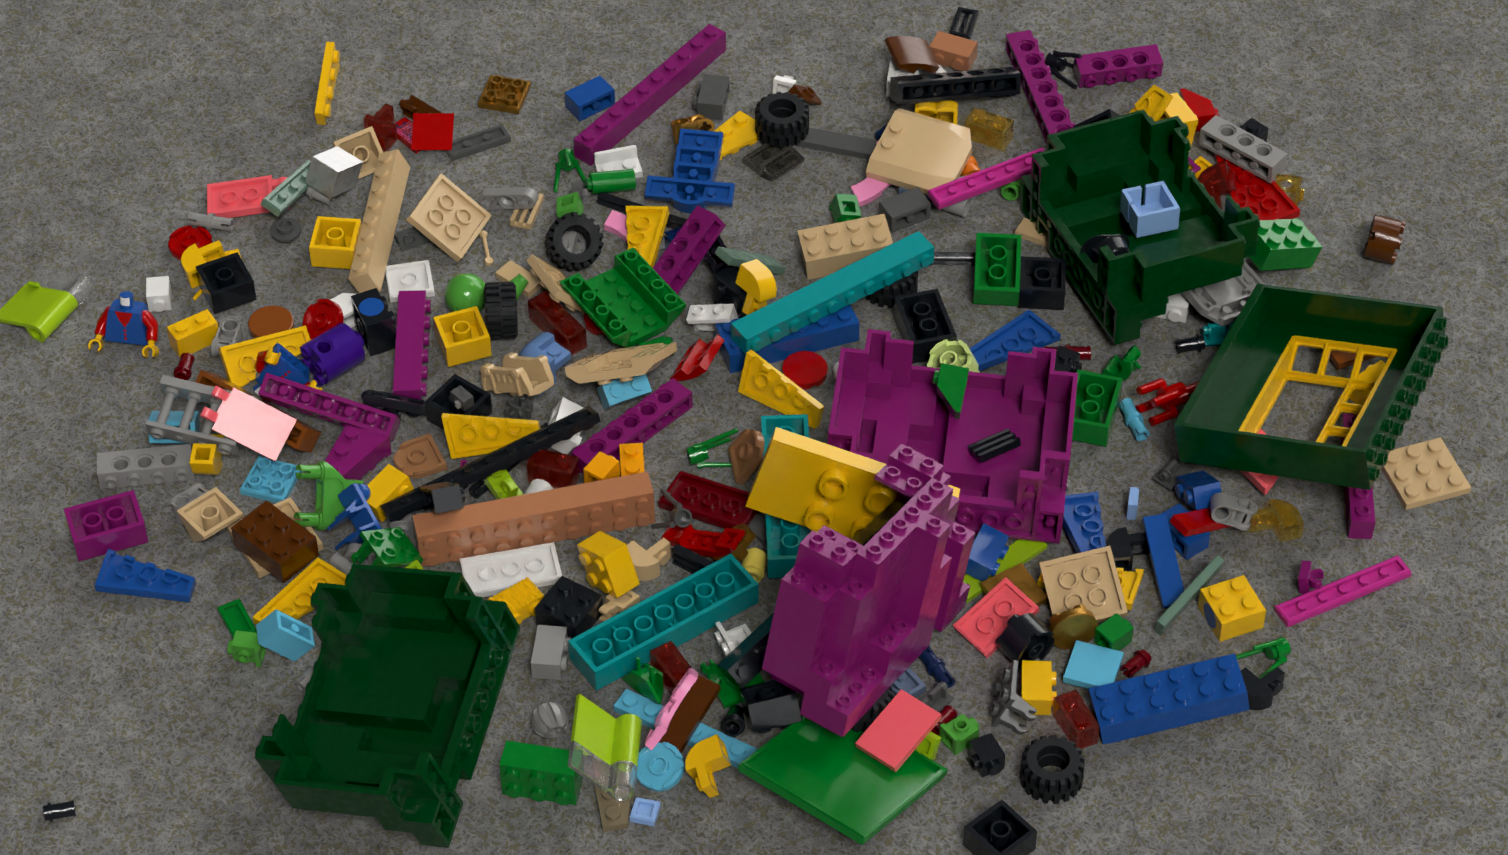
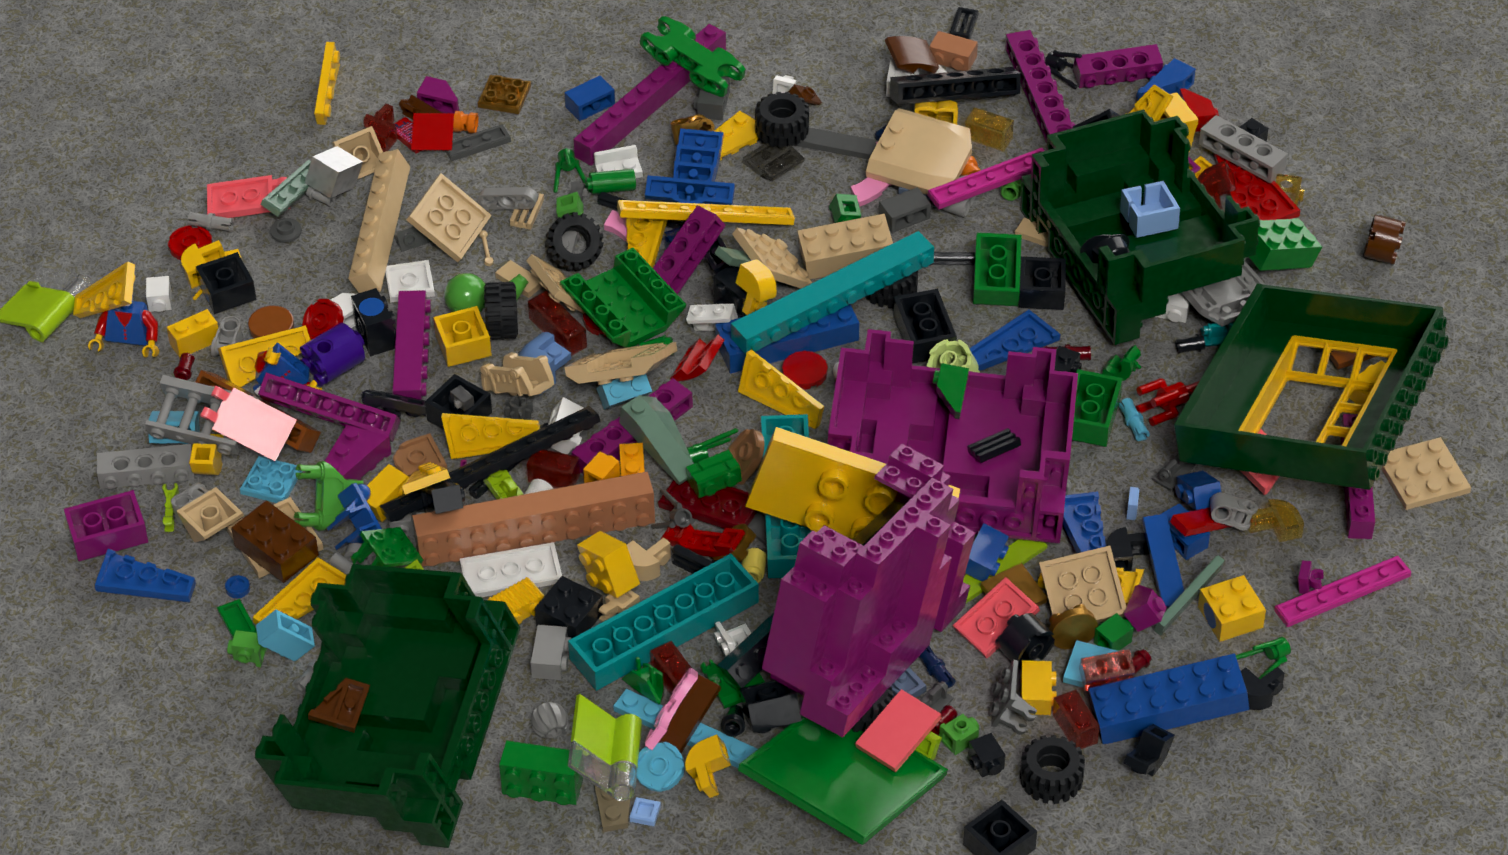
(59, 810): black pin -> none
(107, 293): none -> yellow wing
(168, 519): none -> lime piece
(237, 586): none -> blue tile
(334, 242): yellow brick -> none
(343, 706): none -> reddish brown wing
(426, 475): none -> yellow wing
(438, 95): none -> magenta slope
(465, 122): none -> orange wheel
(655, 428): none -> sand green wedge
(704, 65): none -> green piece
(713, 474): none -> green brick
(726, 213): none -> yellow tile
(774, 256): none -> tan plate
(1106, 668): none -> clear red brick
(1144, 608): none -> magenta slope
(1151, 750): none -> black brick
(1171, 78): none -> blue slope

